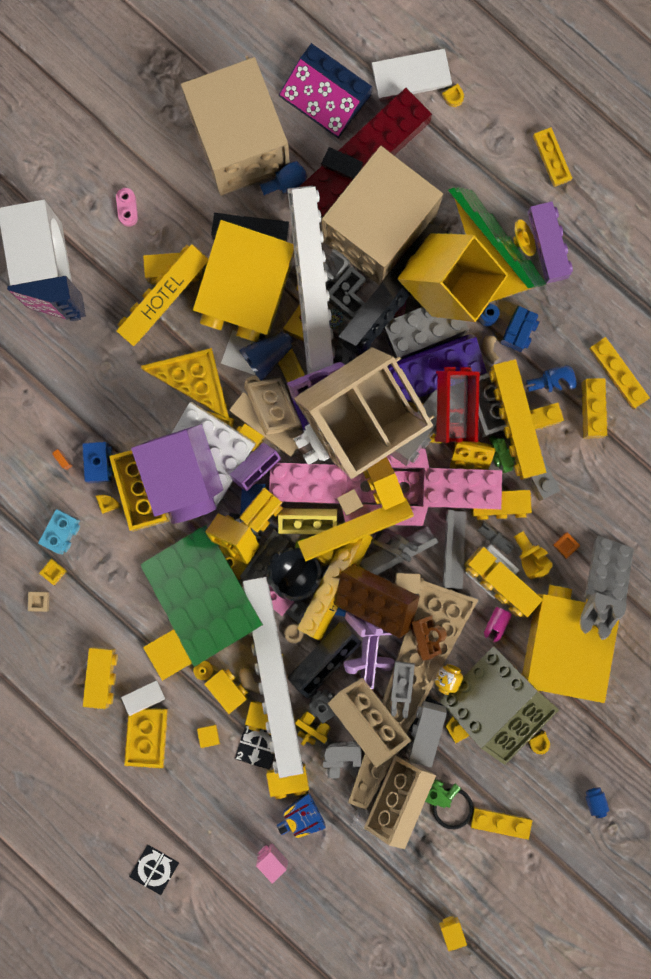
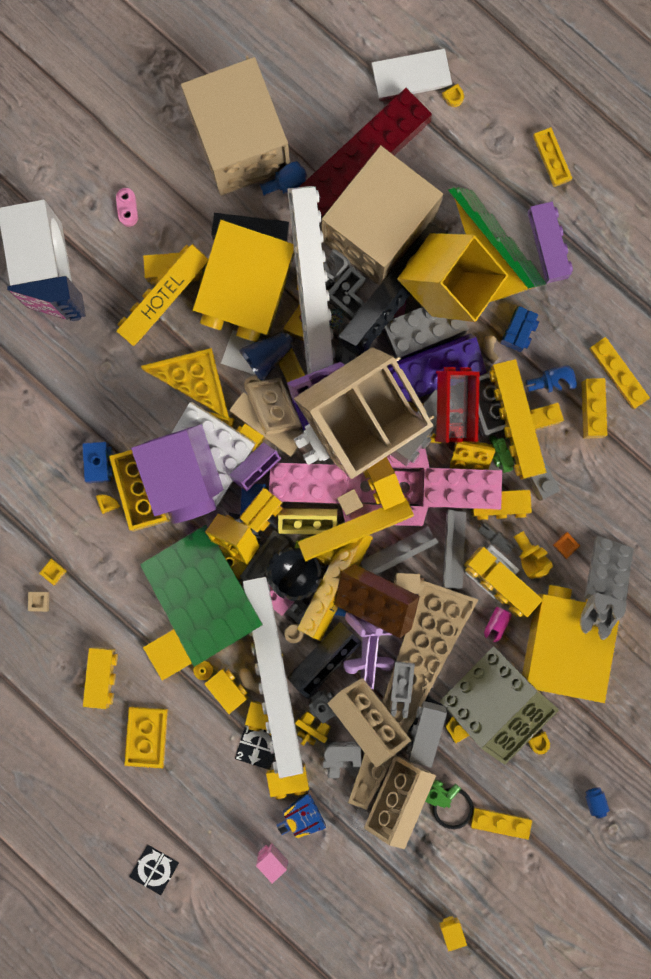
(59, 532): medium azure brick -> none
(62, 459): orange tile -> none
(143, 698): white tile -> none
(208, 736): yellow tile -> none
(325, 91): slope -> none
(341, 163): black tile -> none
(393, 543): dark grey hinge -> none
(423, 631): dark orange plate -> none
(448, 679): yellow head -> none
(487, 320): blue brick -> none
(524, 238): yellow dish -> none

